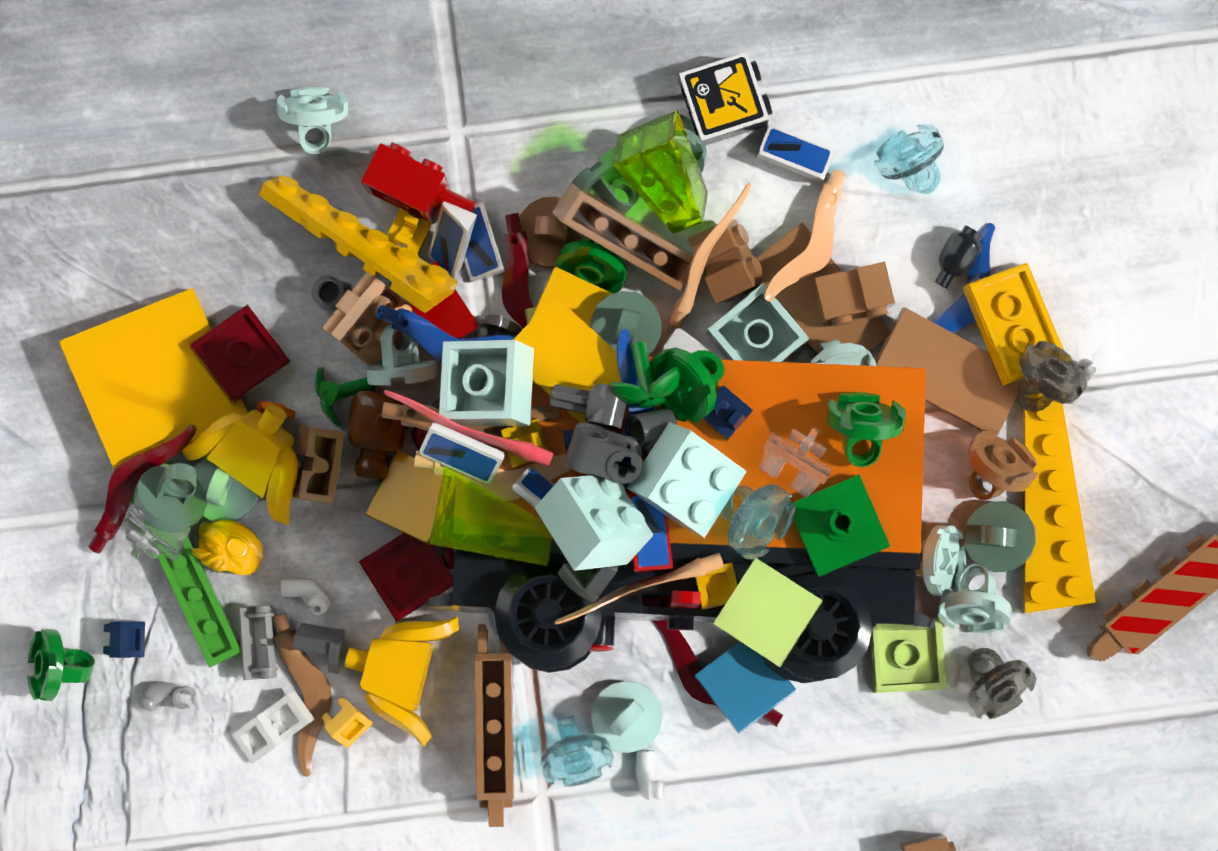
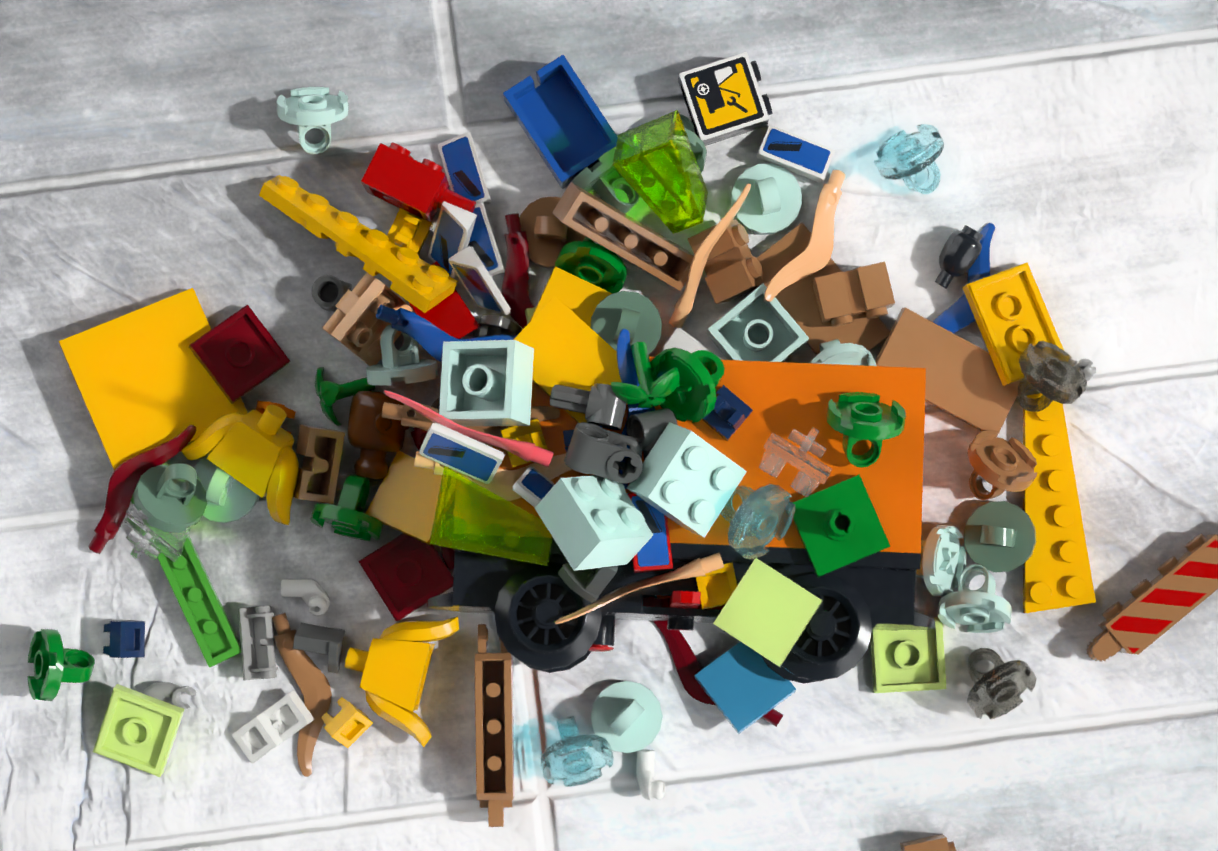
(138, 730): none -> yellowish green tile
(229, 547): yellow hat -> none
(349, 515): none -> green tile
(464, 168): none -> blue slope
(478, 281): none -> slope
(561, 120): none -> blue piece
(772, 199): none -> light aqua tile

